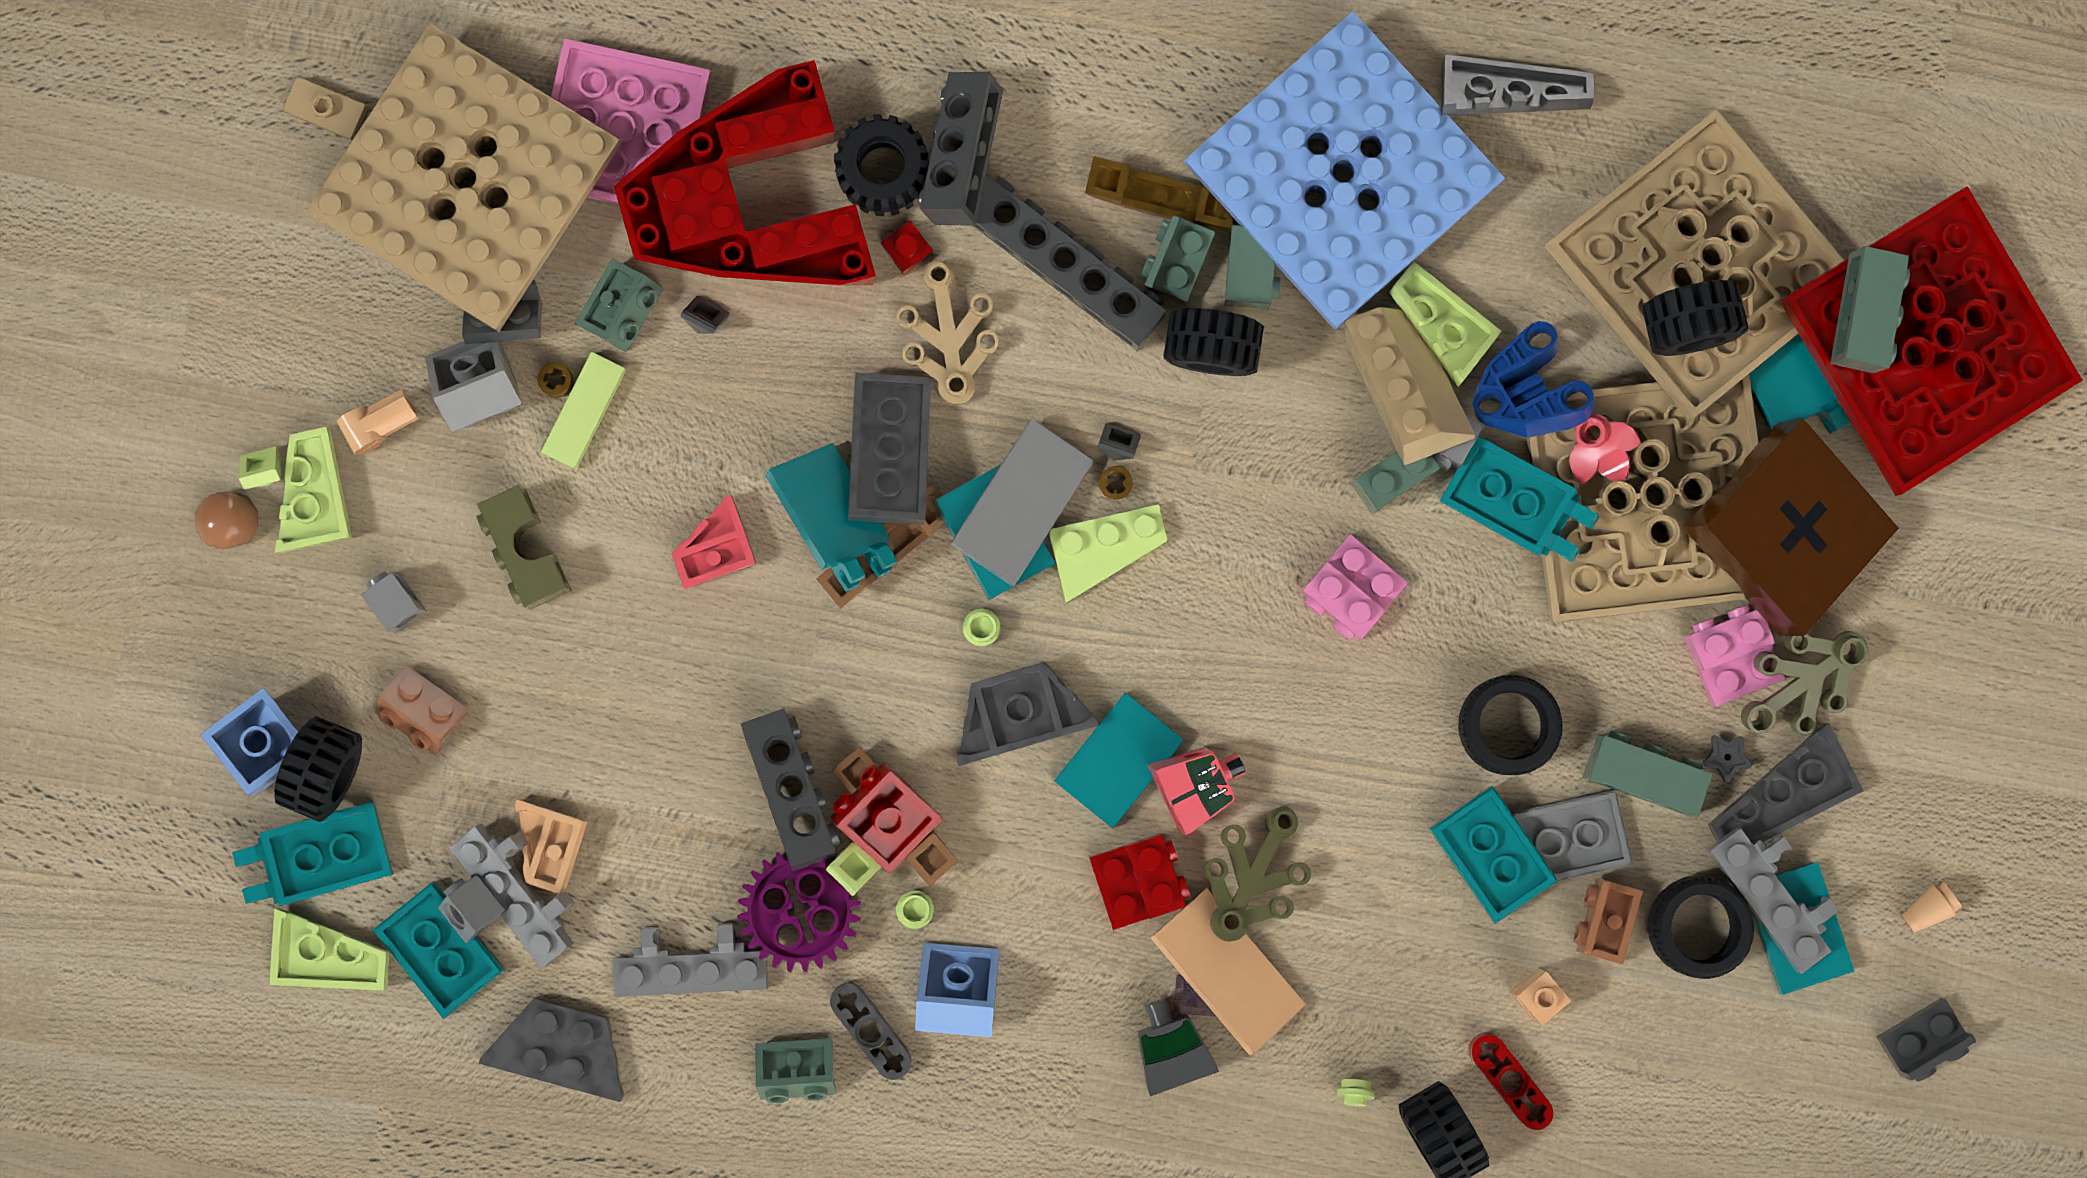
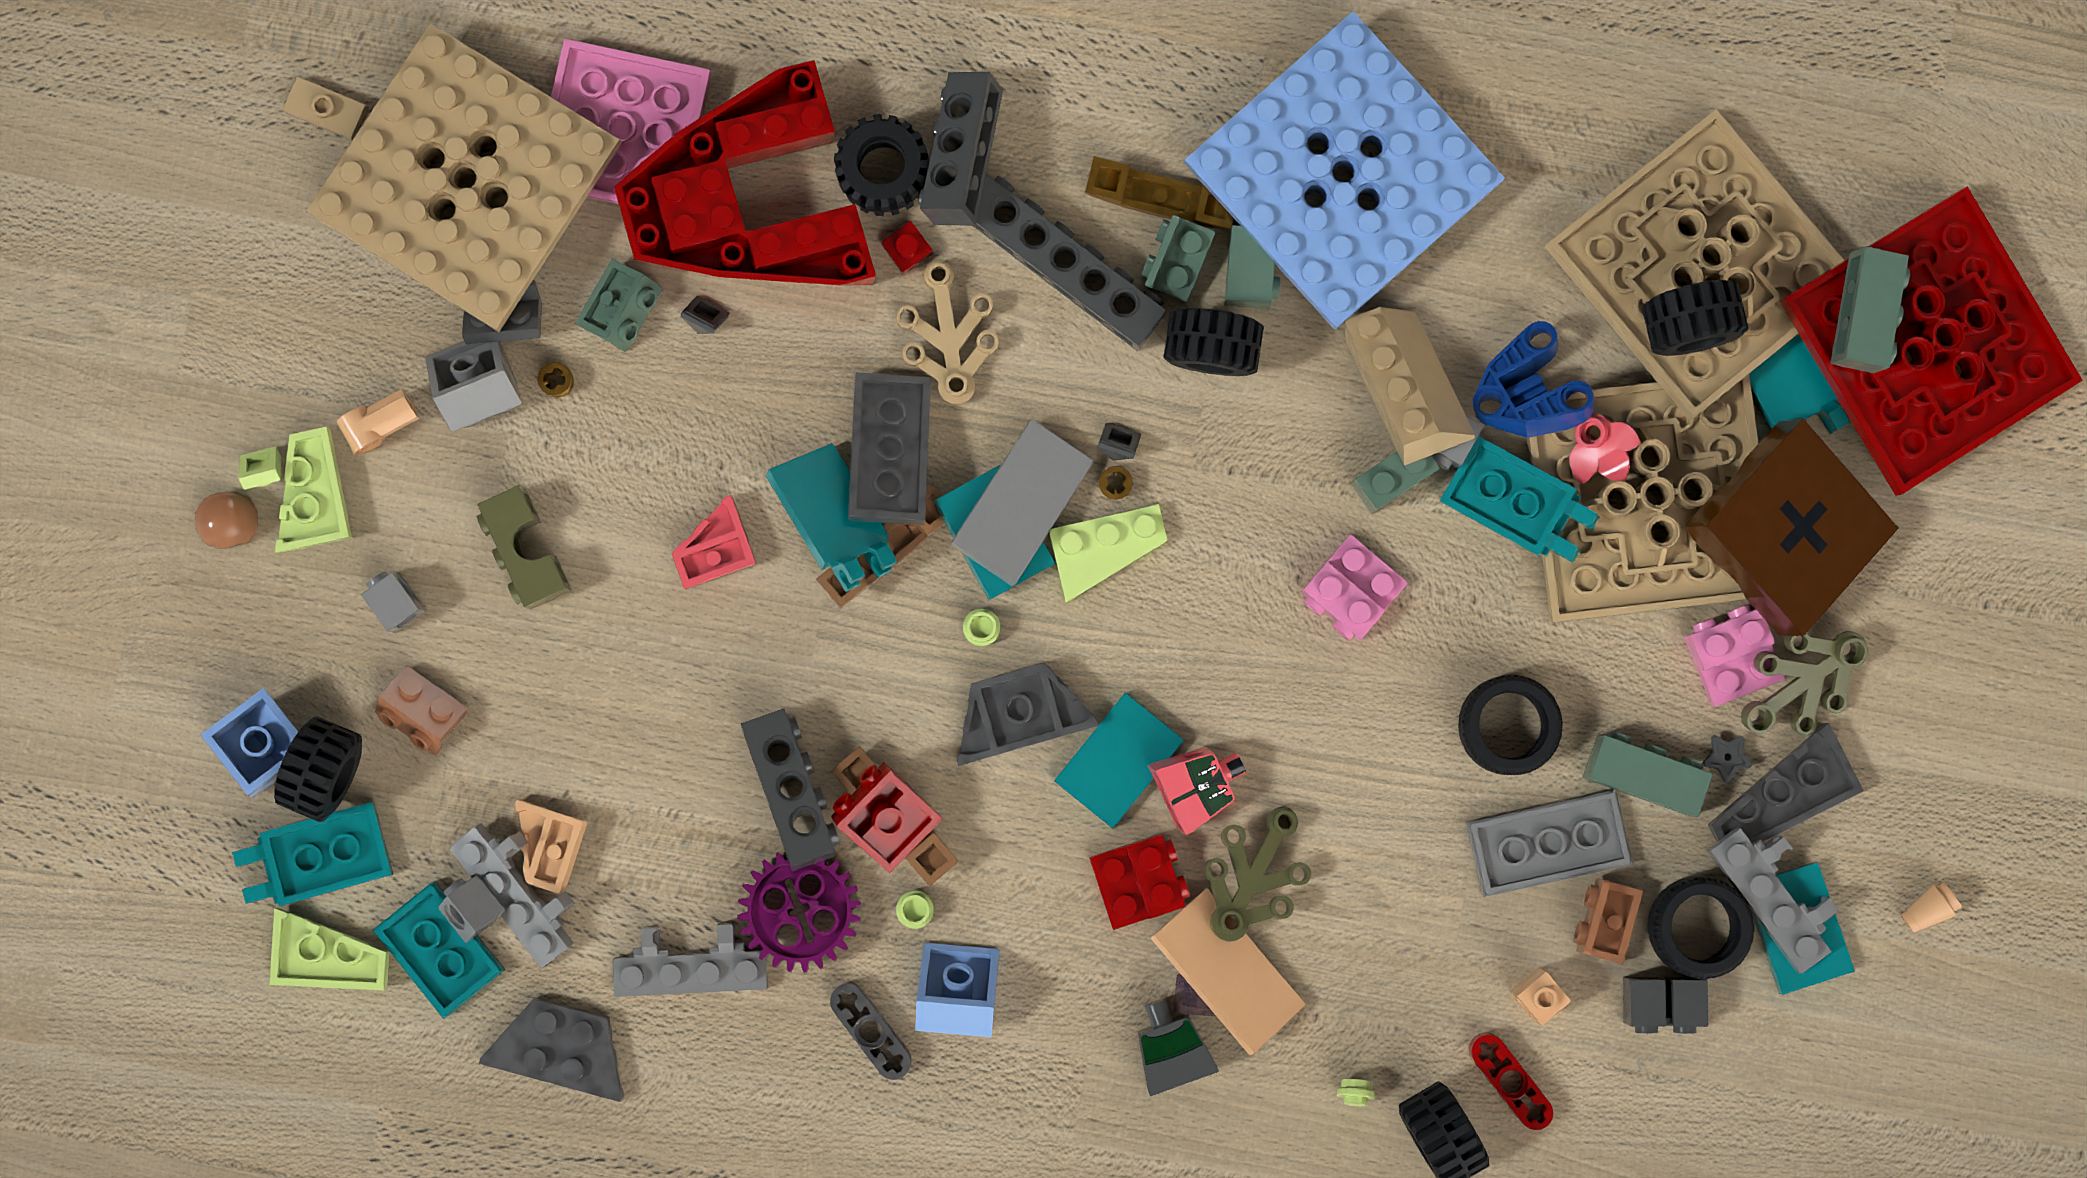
(583, 410): yellowish green tile -> none
(795, 1070): sand green bracket -> none
(853, 868): yellowish green plate -> none
(1444, 321): yellowish green wing -> none
(1493, 854): teal tile -> none
(1508, 87): flat silver wing -> none
(1663, 1003): none -> dark grey piece
(1926, 1041): dark grey bracket -> none

